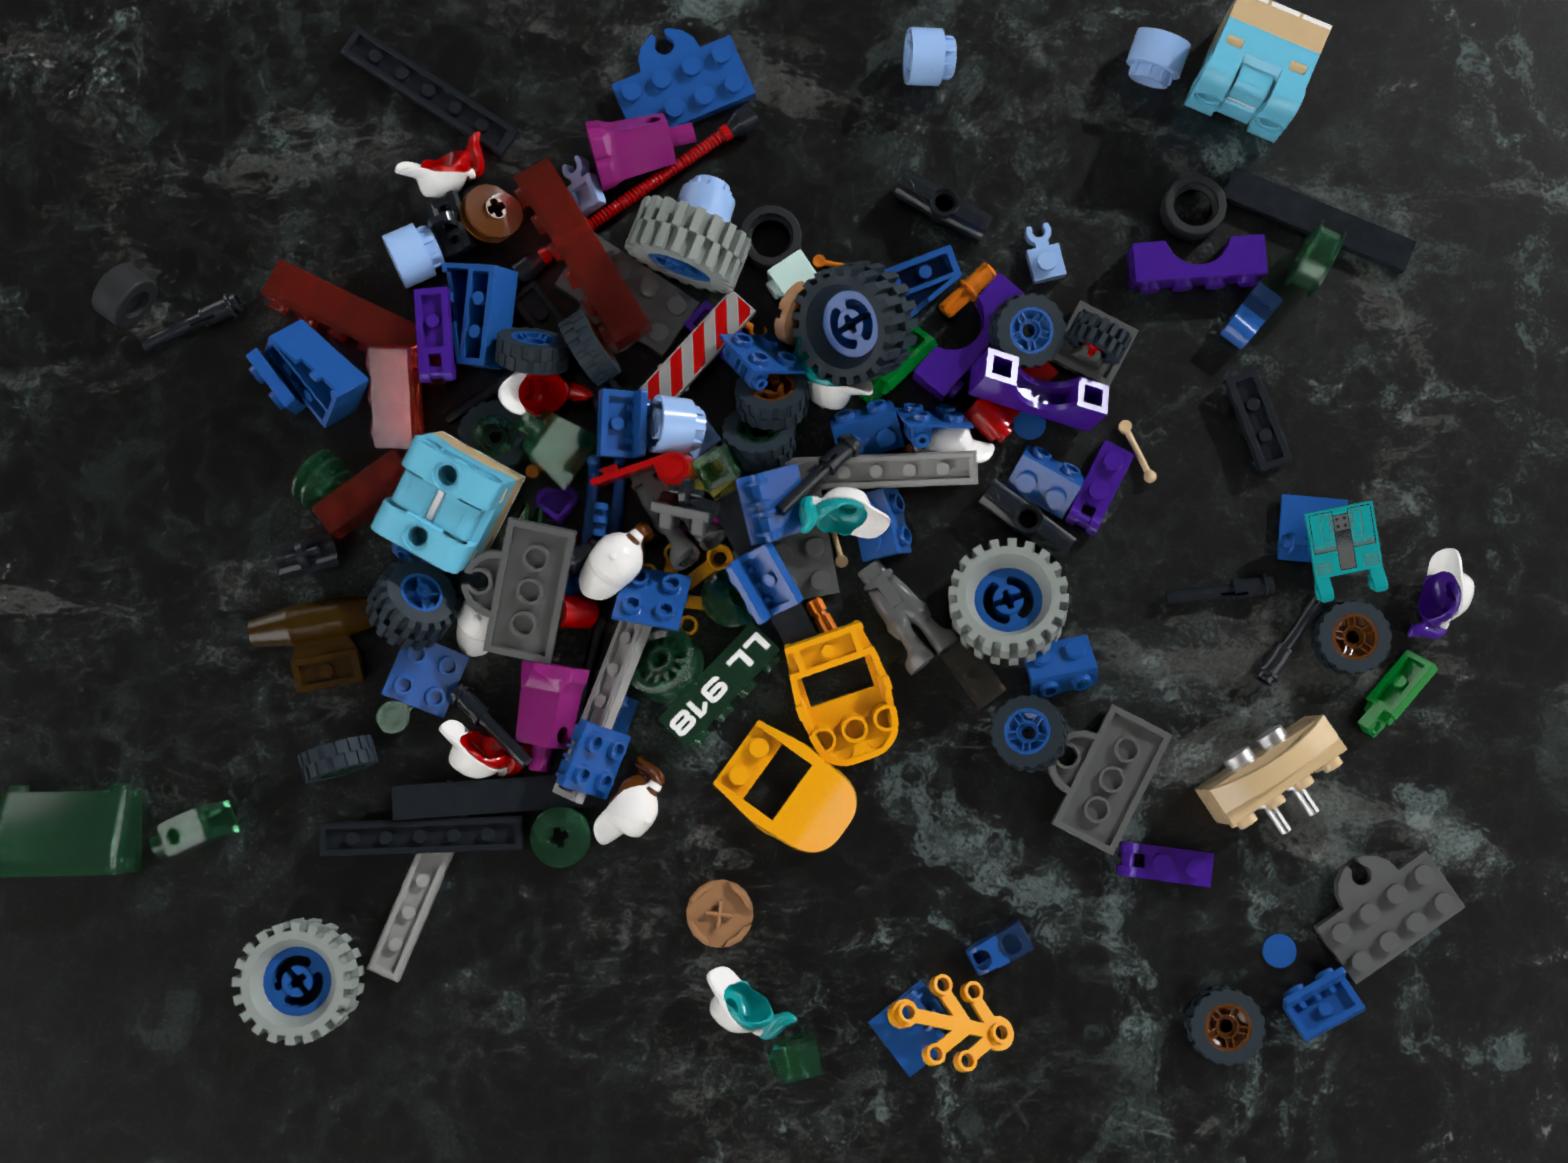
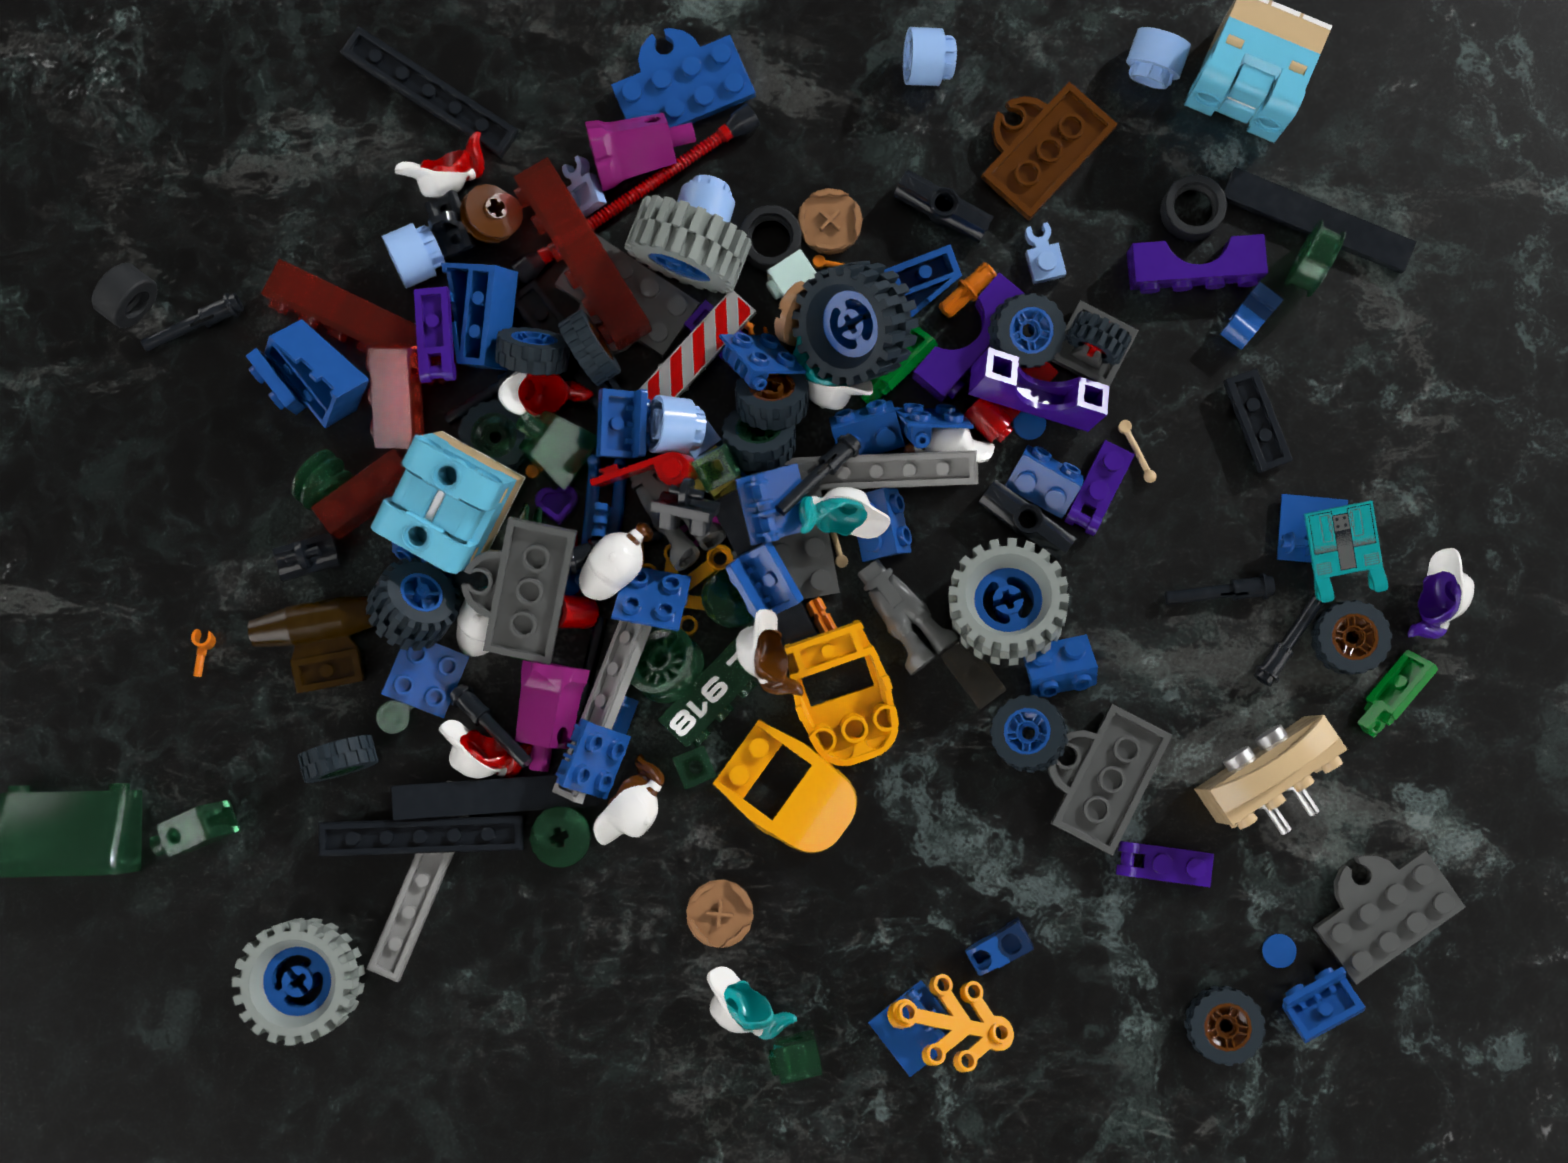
(201, 650): none -> orange hand
(683, 763): none -> clear green plate
(764, 656): none -> reddish brown hair
(830, 221): none -> medium nougat tile
(1044, 146): none -> reddish brown plate

